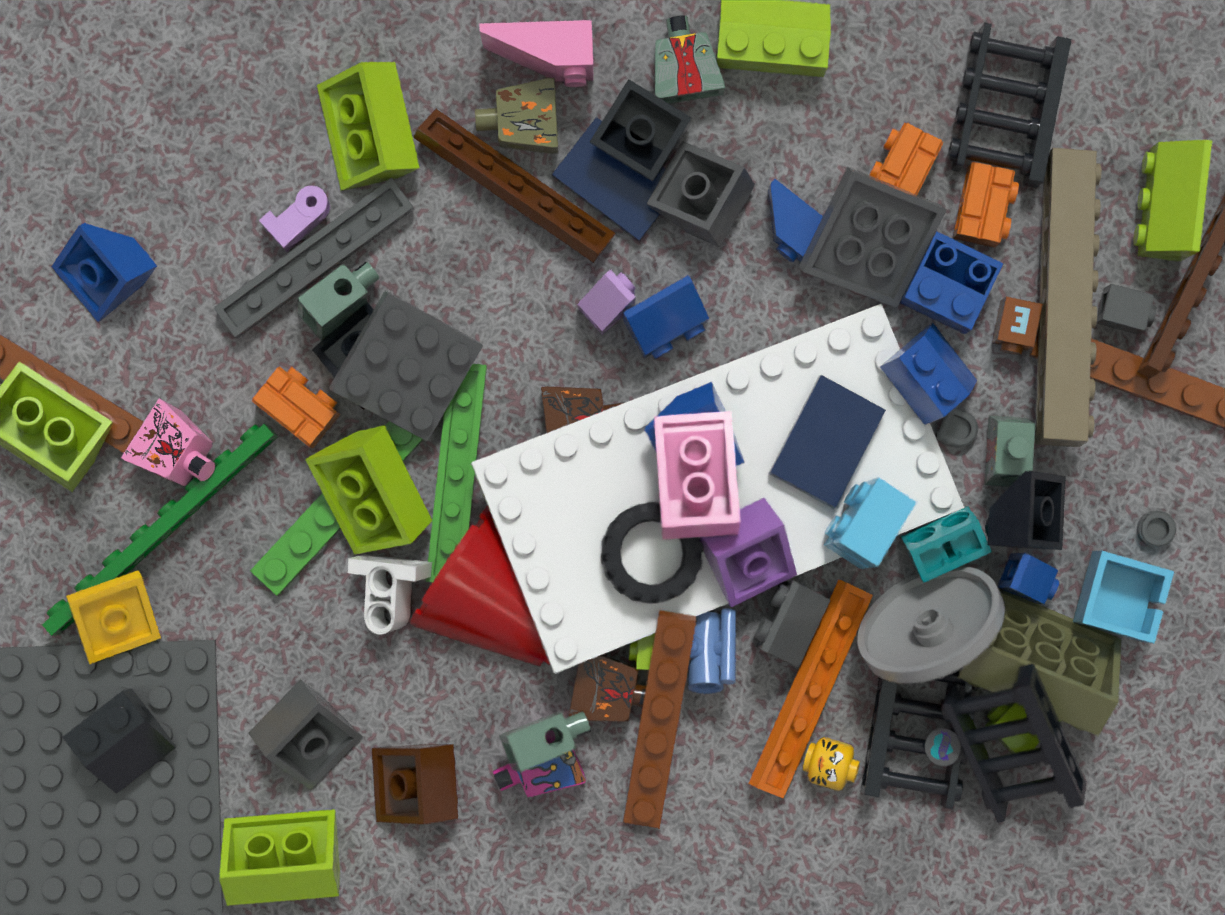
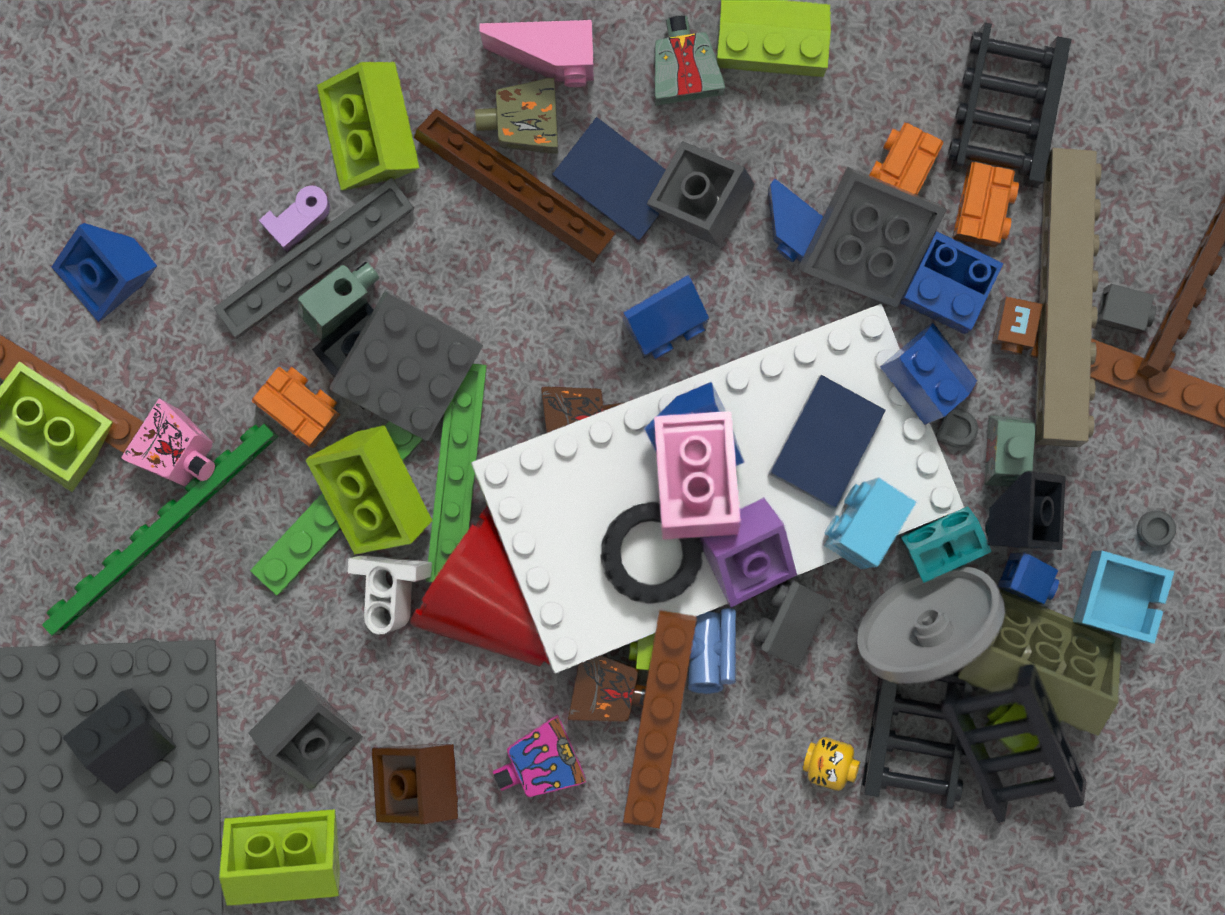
(113, 617): yellow plate -> none
(527, 743): sand green torso -> none
(608, 300): lavender slope -> none
(641, 130): black slope -> none
(810, 689): orange plate -> none
(944, 747): dark grey tile -> none
(1173, 199): lime slope -> none

